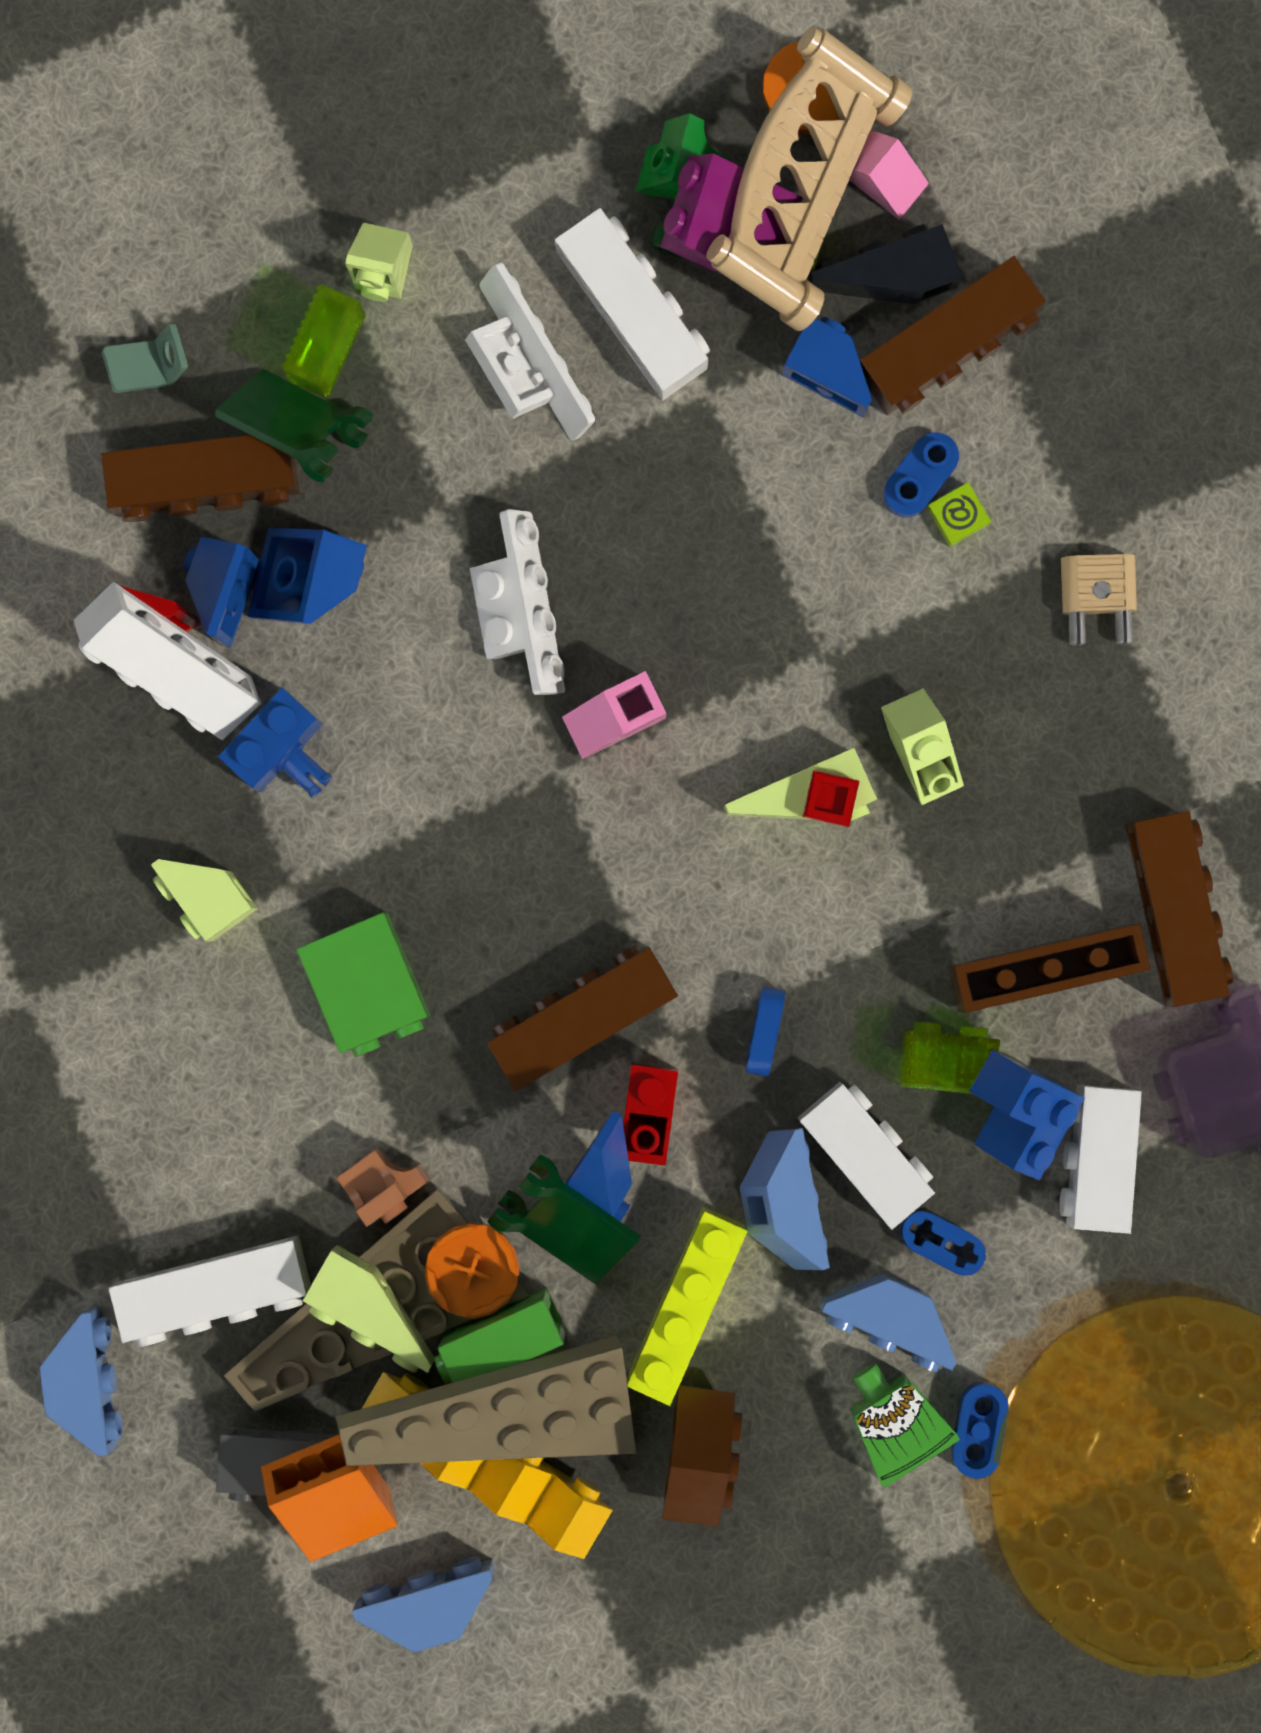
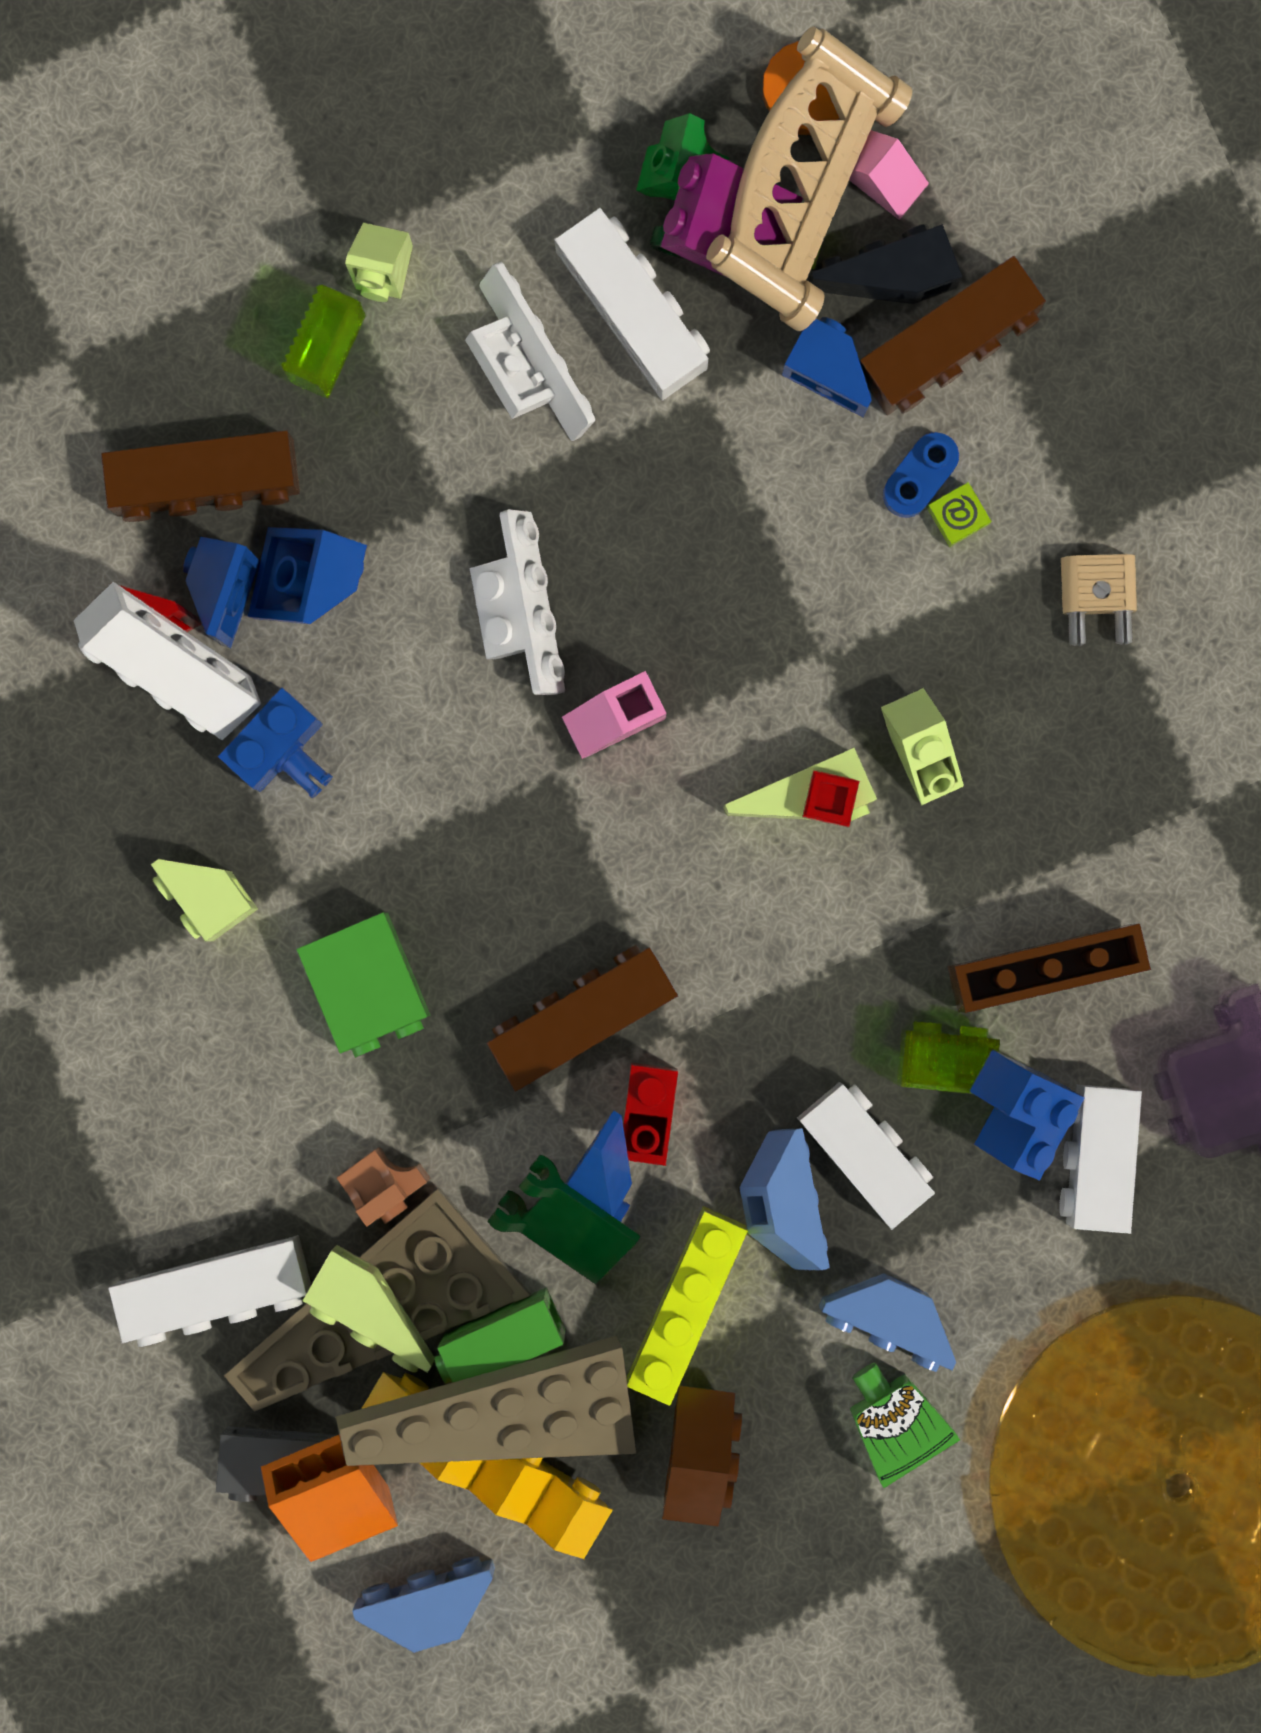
(80, 1384): medium blue slope -> none
(145, 363): sand green bracket -> none
(294, 421): dark green flag -> none
(472, 1270): orange tile -> none
(765, 1031): blue beam -> none
(937, 1252): blue beam -> none
(978, 1429): blue plate -> none
(1178, 909): reddish brown brick -> none

